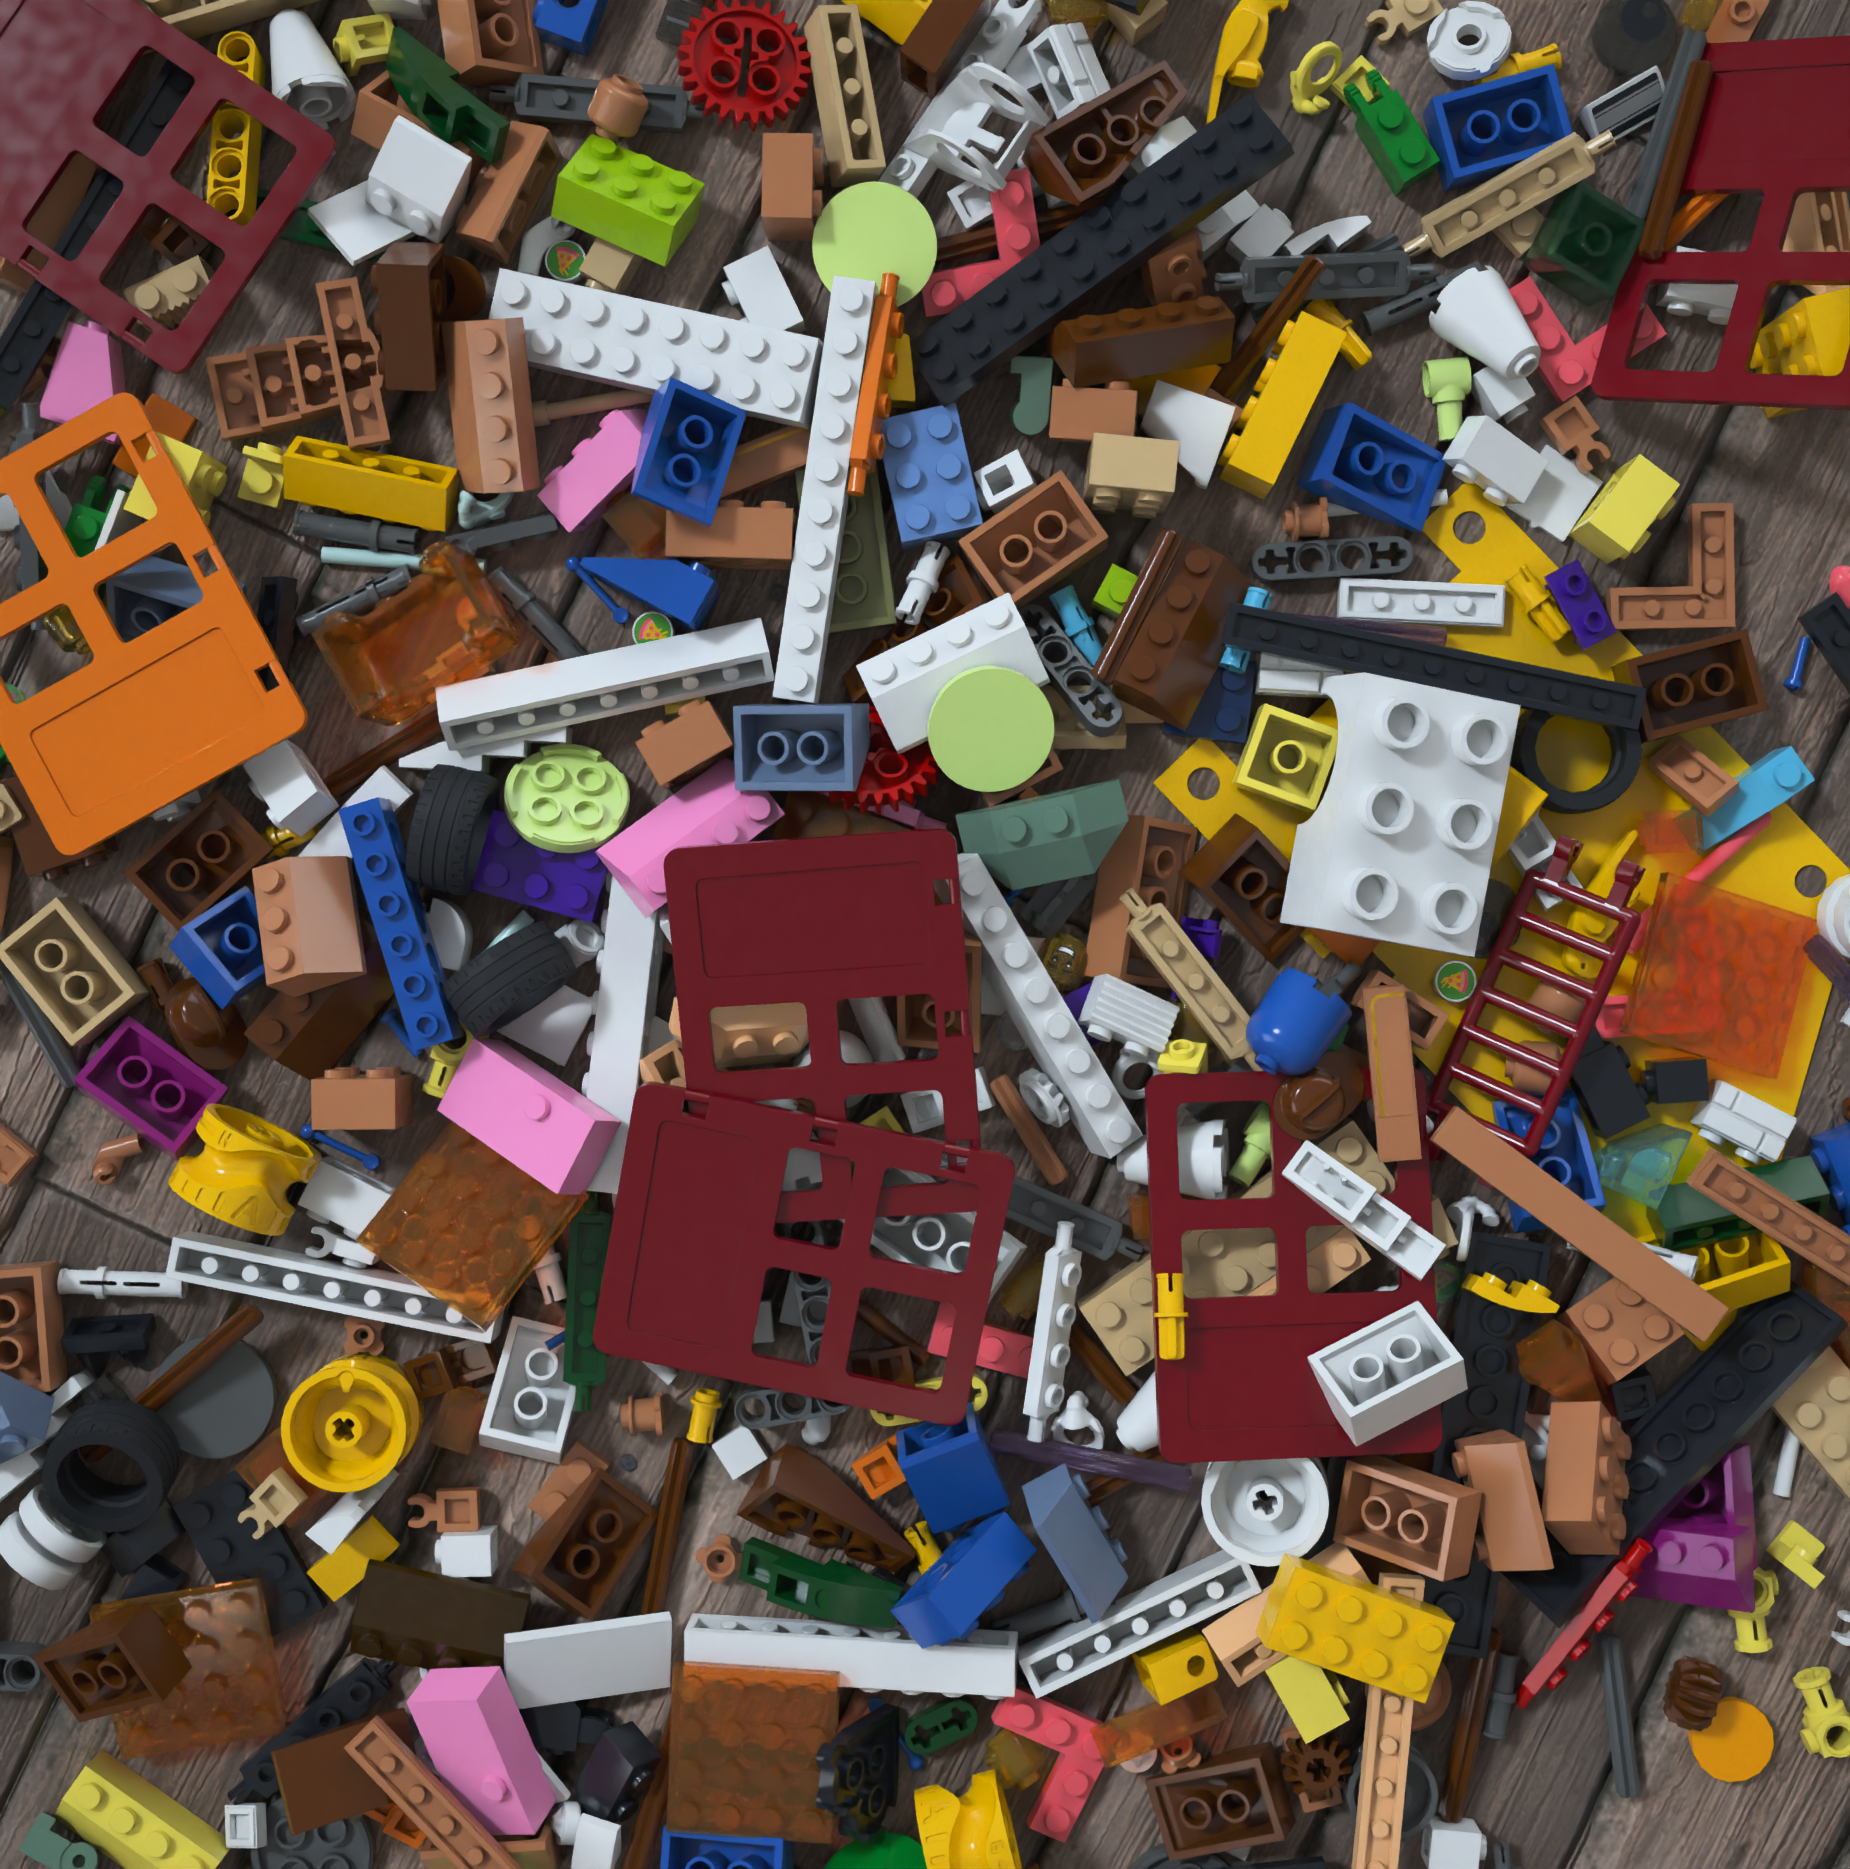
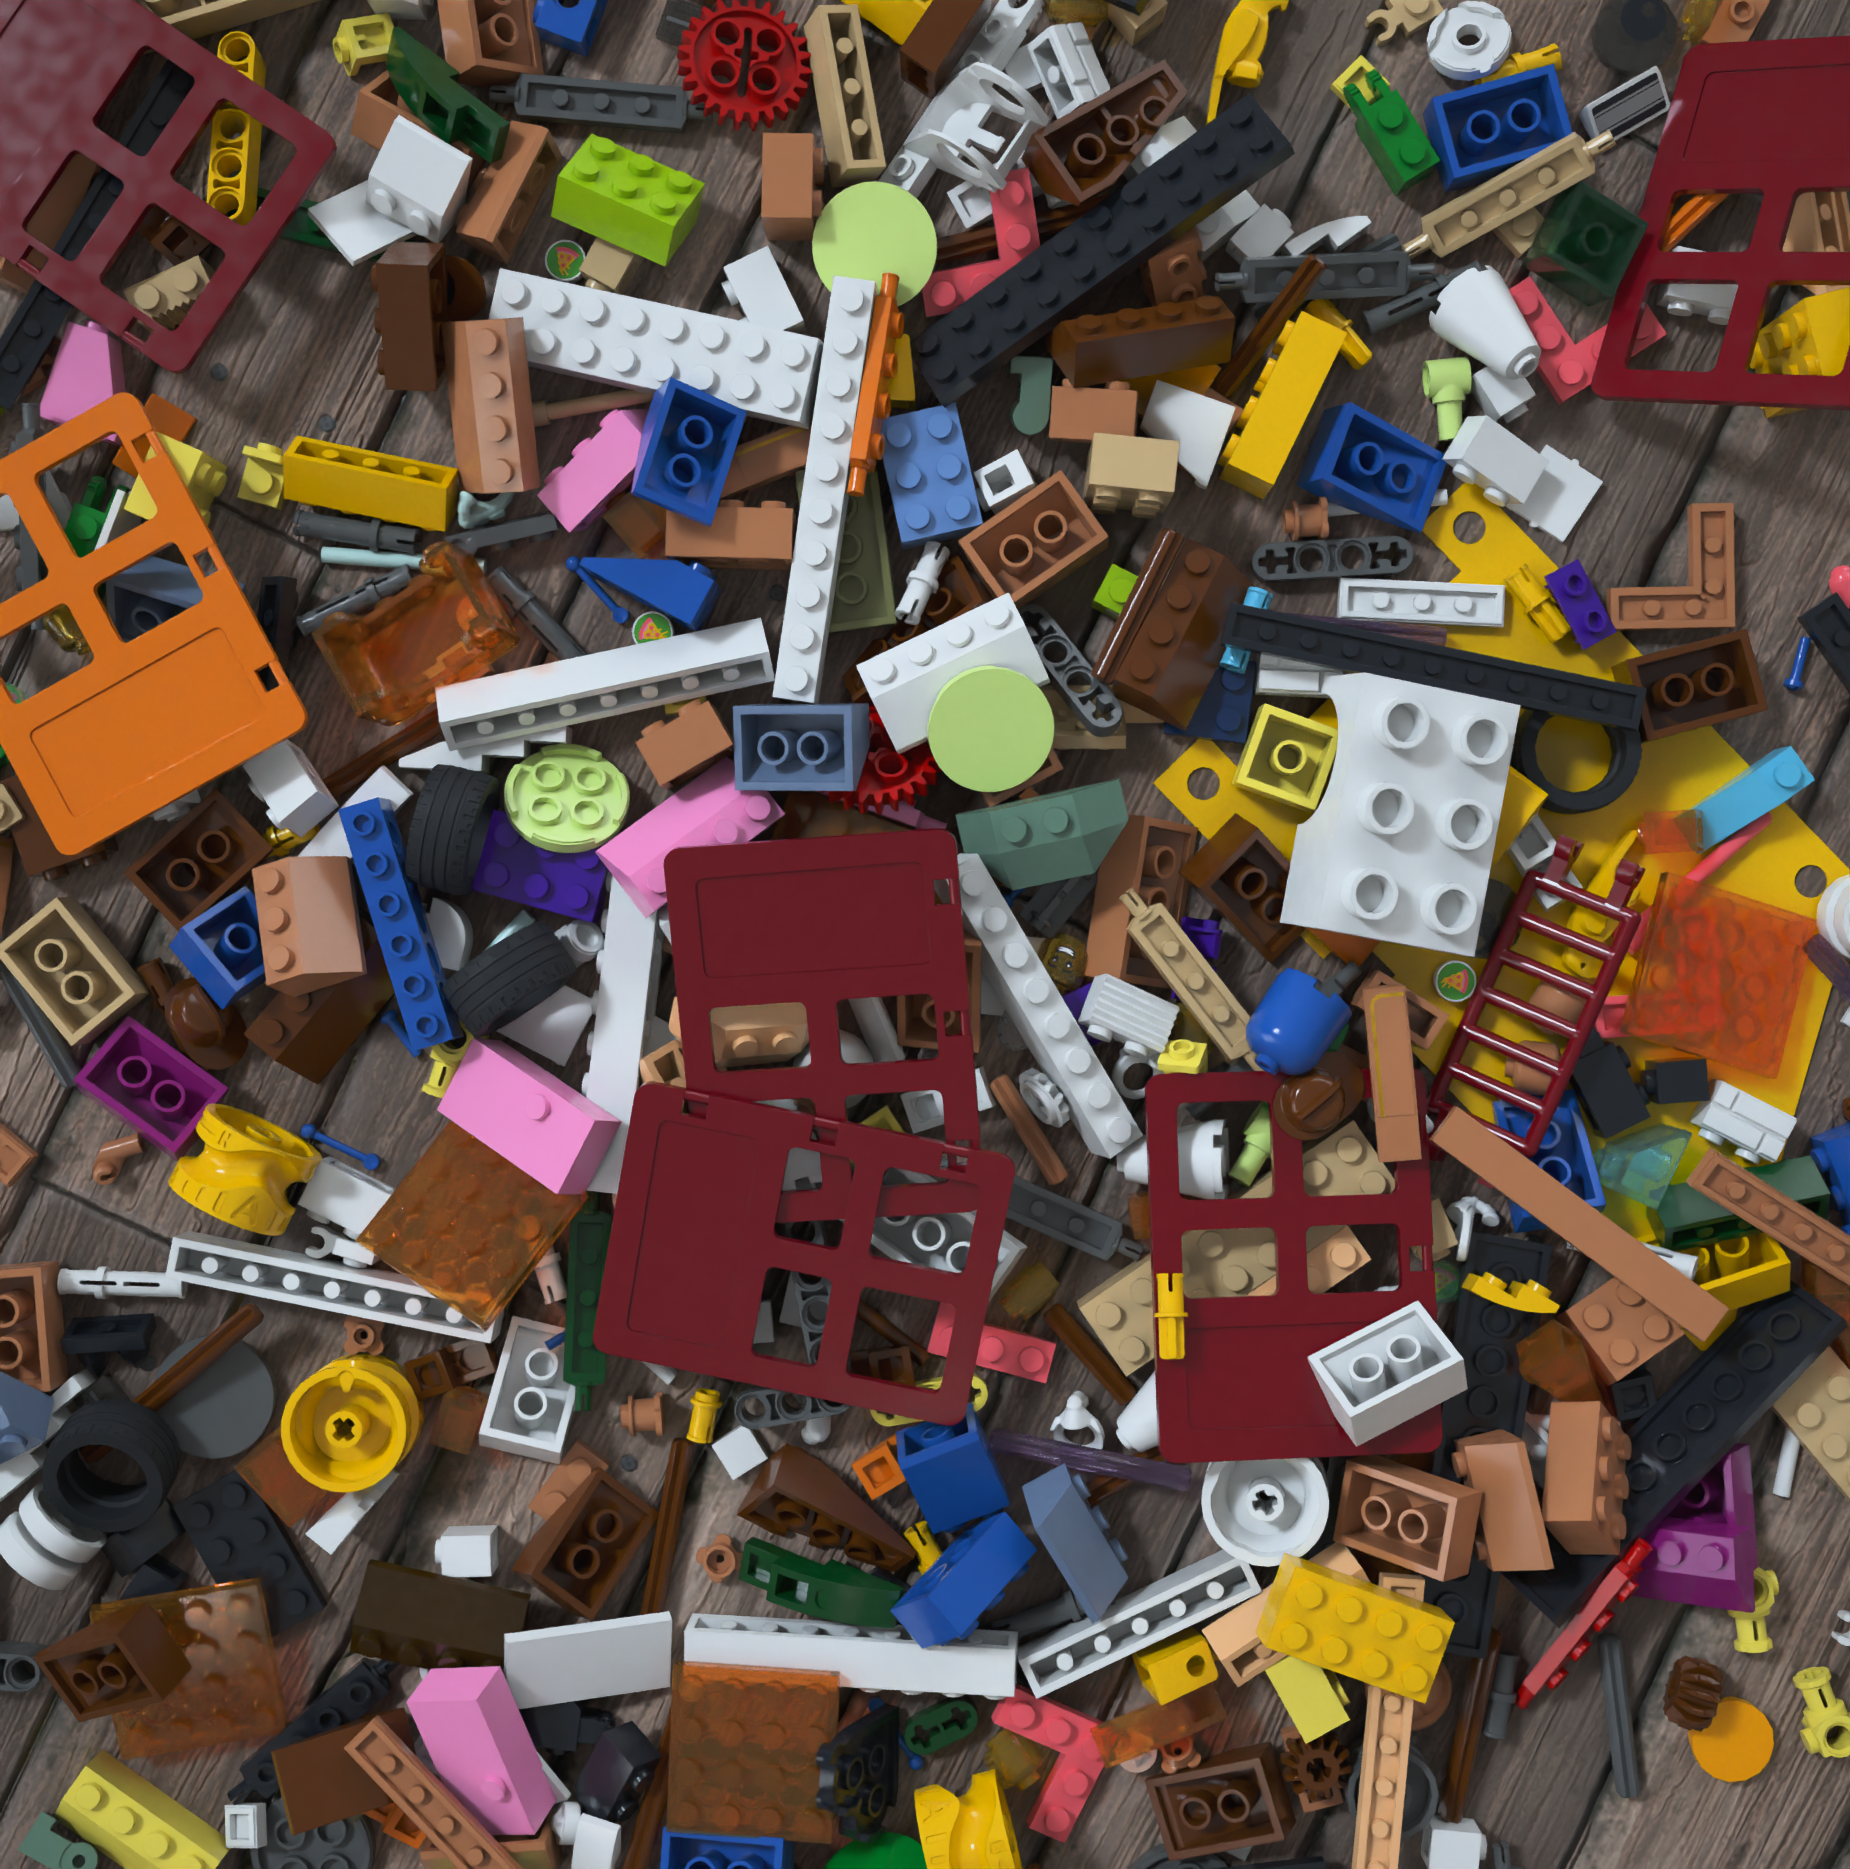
(273, 1502): tan plate -> none
(306, 71): white cone -> none
(307, 377): nougat slope -> none
(348, 1563): yellow slope -> none
(362, 1101): nougat brick -> none
(454, 1509): nougat plate -> none
(537, 242): white arm -> none
(617, 107): nougat head -> none
(1052, 1331): white plate -> none
(1077, 623): medium azure pin -> none
(1303, 89): light yellow piece -> none
(1363, 1210): white slope -> none
(1572, 428): nougat plate -> none
(1625, 509): light yellow brick -> none
(1645, 182): dark grey axle -> none
(1675, 159): reddish brown axle -> none
(1693, 775): nougat plate -> none
(1798, 1552): light yellow bracket -> none

